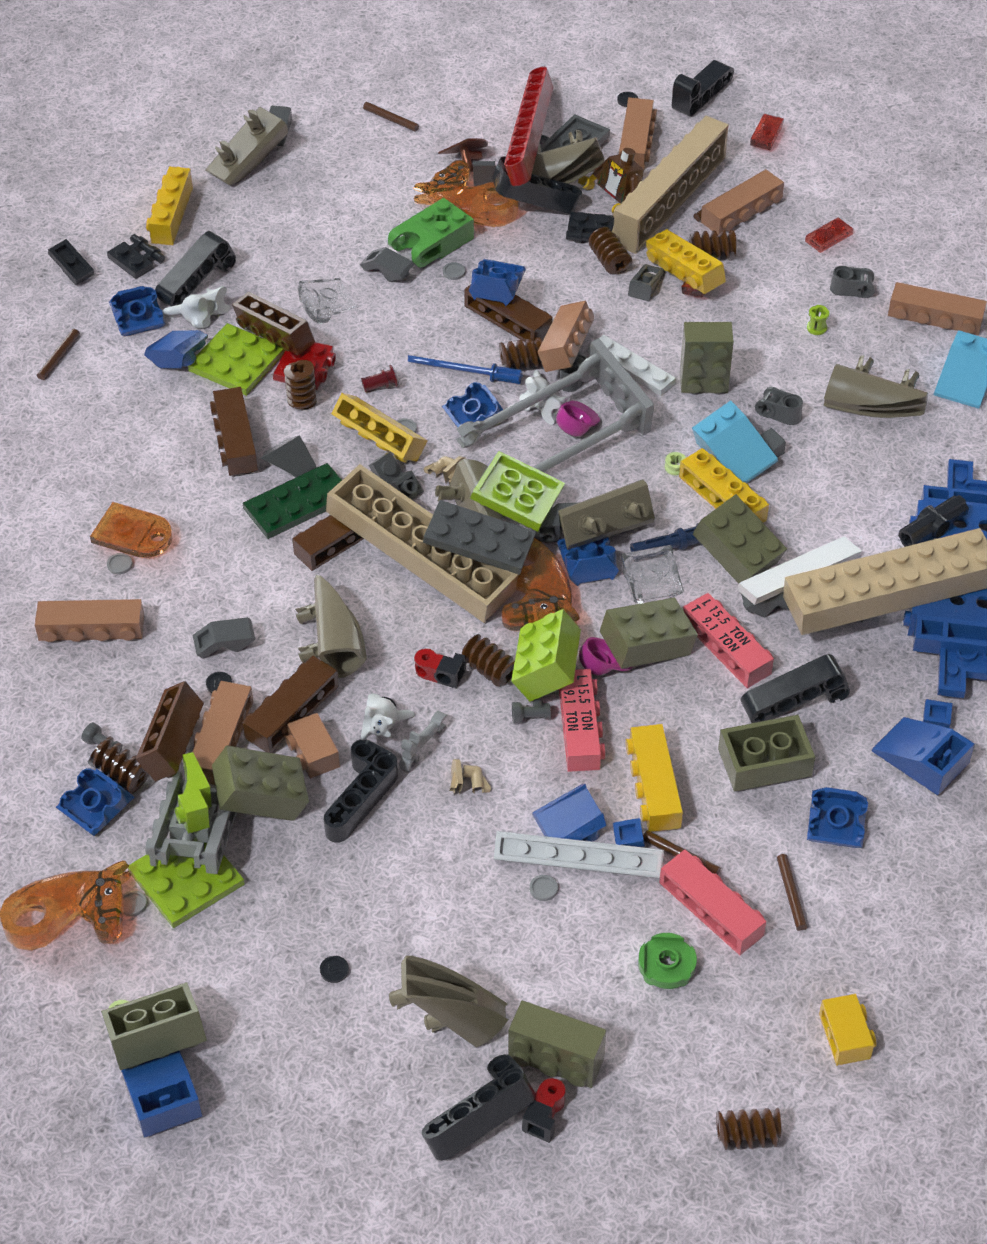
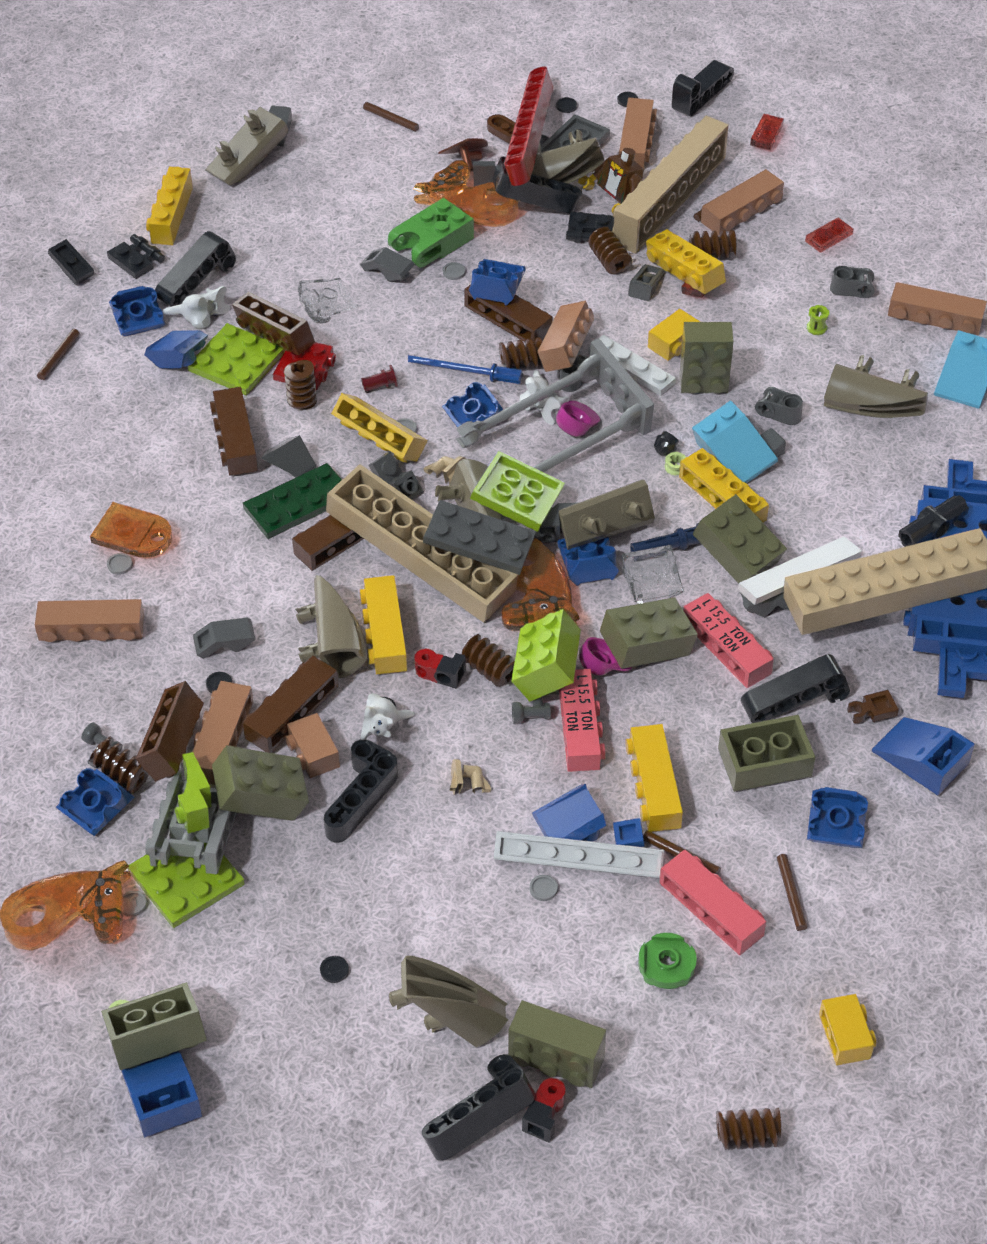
(385, 625): none -> yellow brick
(417, 741): light grey bar -> none
(501, 127): none -> reddish brown plate
(566, 105): none -> black piece
(665, 443): none -> black plate
(667, 336): none -> yellow brick
(875, 705): none -> reddish brown plate
(937, 713): blue plate -> none

